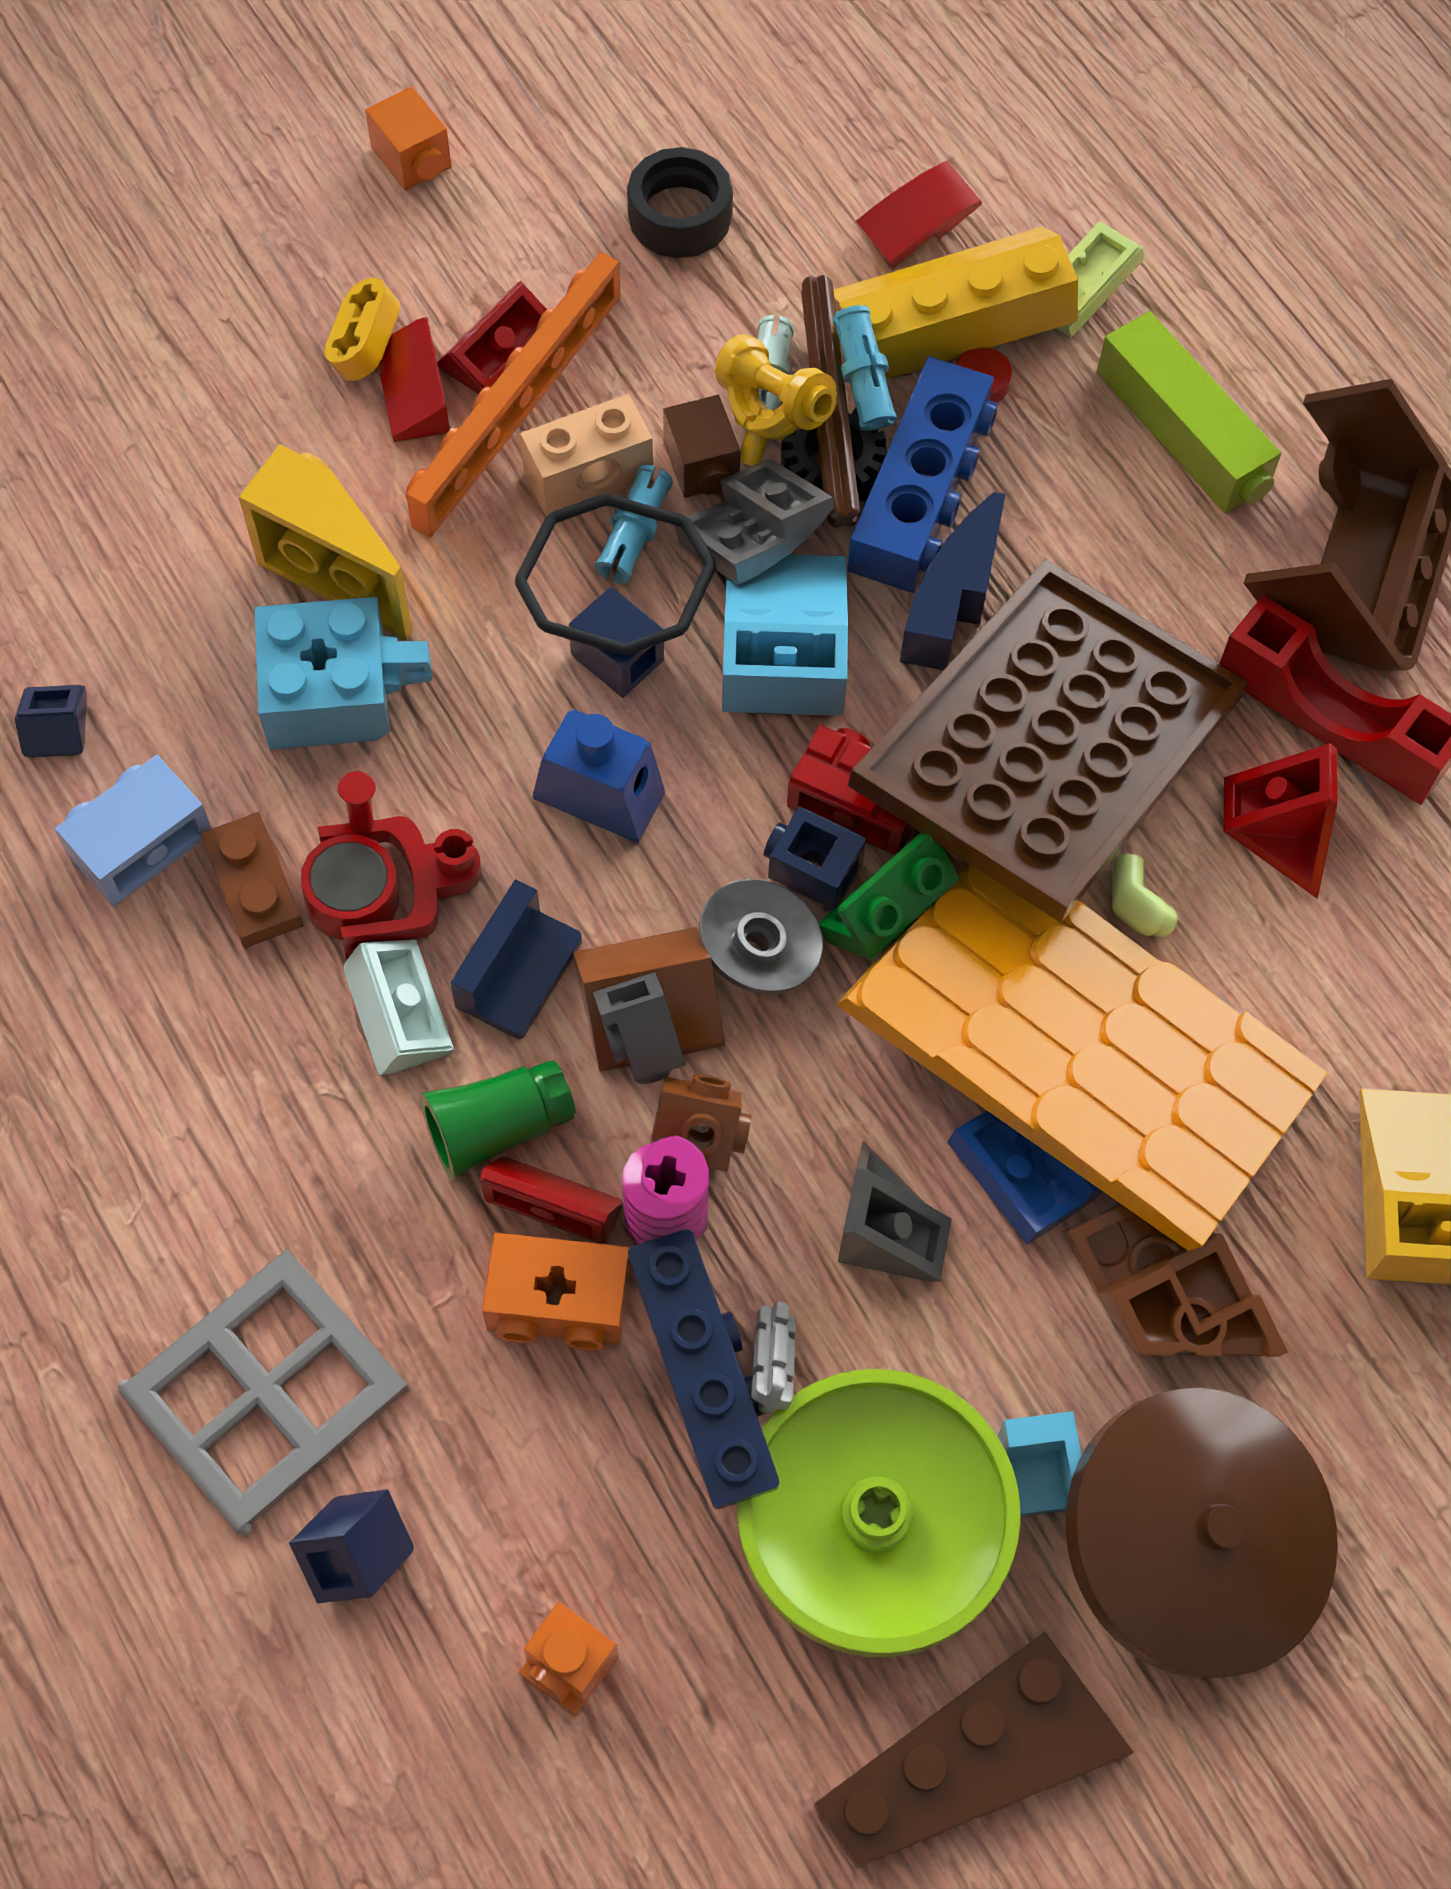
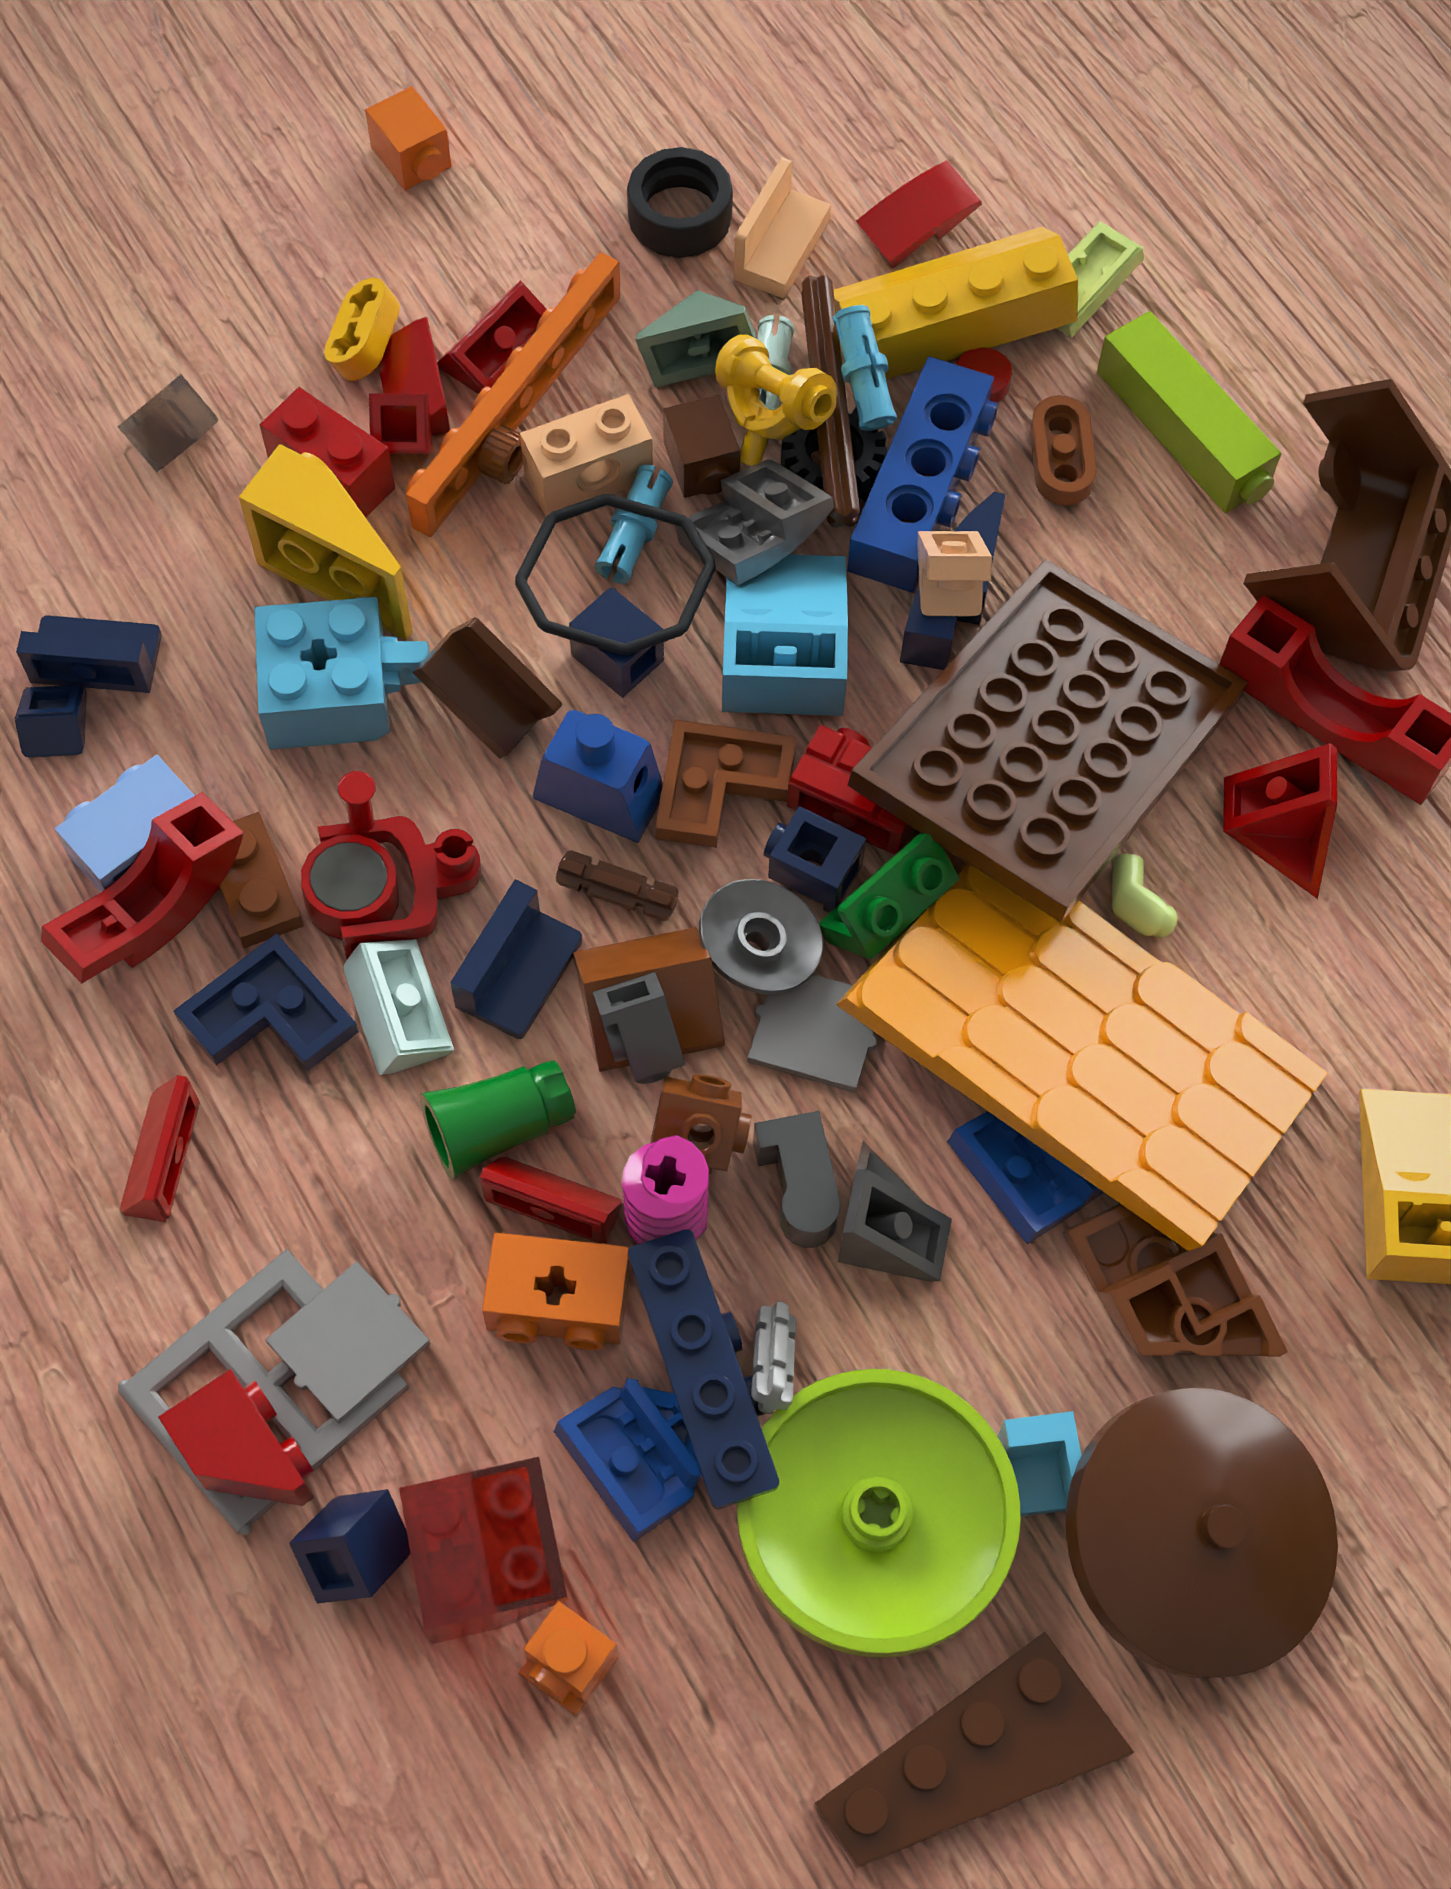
(91, 653): none -> dark blue panel
(155, 898): none -> red arch
(161, 1151): none -> red slope
(168, 423): none -> clear smoke panel
(231, 1446): none -> red slope
(267, 991): none -> dark blue plate
(347, 1342): none -> light grey piece
(351, 453): none -> red brick
(401, 422): none -> red slope
(482, 1549): none -> clear red slope
(486, 686): none -> reddish brown panel
(501, 454): none -> dark orange axle
(617, 885): none -> reddish brown axle
(633, 1454): none -> blue slope
(690, 336): none -> sand green slope
(714, 761): none -> dark orange plate
(778, 234): none -> light nougat panel
(805, 1175): none -> dark grey leg
(811, 1036): none -> light grey piece
(952, 572): none -> light nougat slope
(1065, 454): none -> dark orange plate

